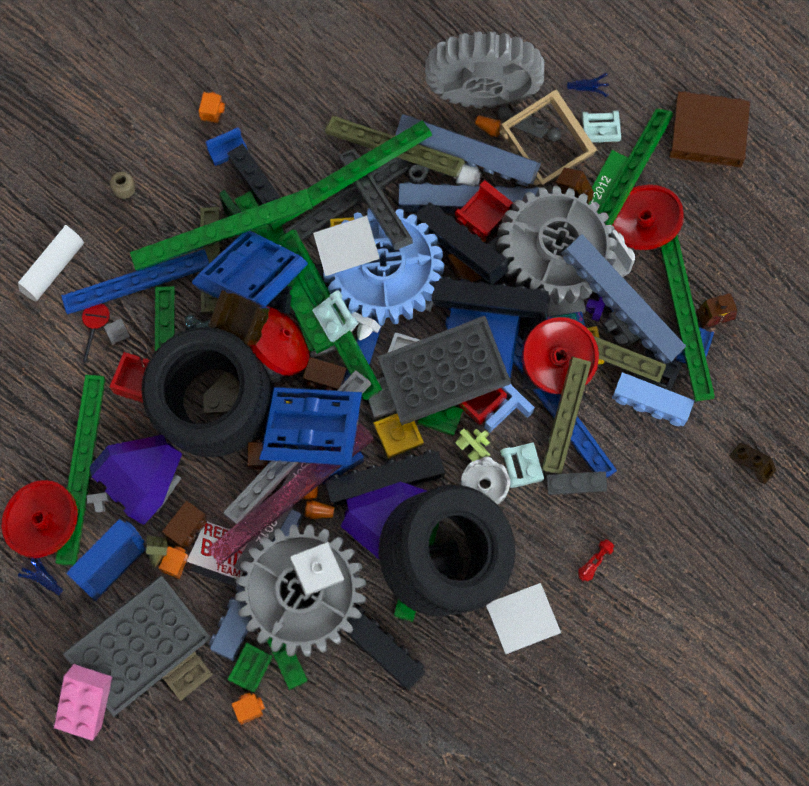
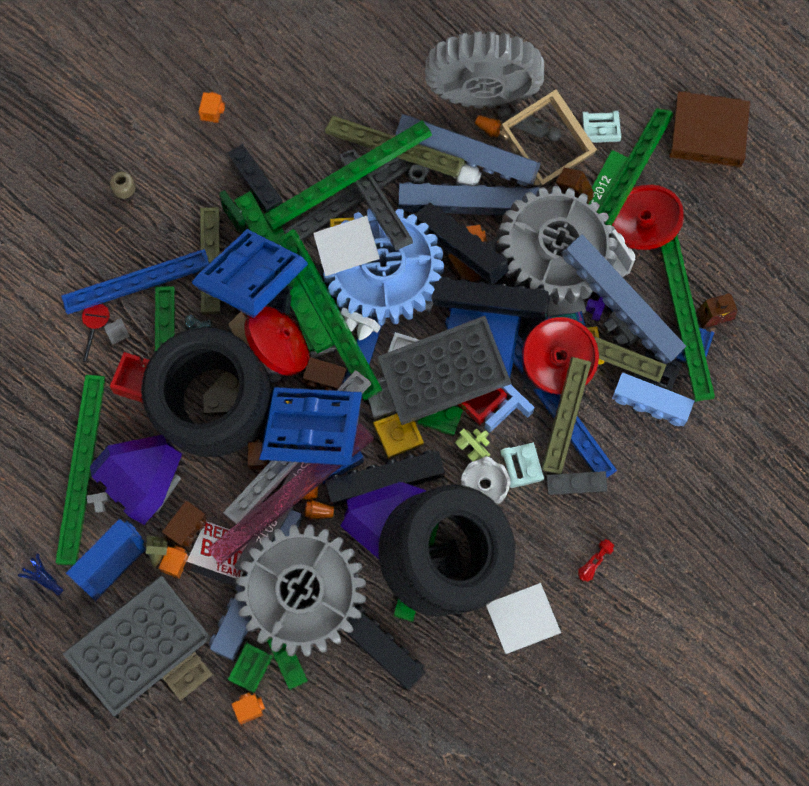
(39, 519): red dish -> none
(50, 263): white brick -> none
(82, 702): bright pink brick -> none
(221, 230): green plate -> none
(222, 144): blue panel -> none
(239, 316): dark brown panel -> none
(316, 568): white plate -> none
(330, 319): light aqua plate -> none
(483, 210): red panel -> none
(589, 85): clear blue piece -> none
(755, 460): dark brown bracket -> none

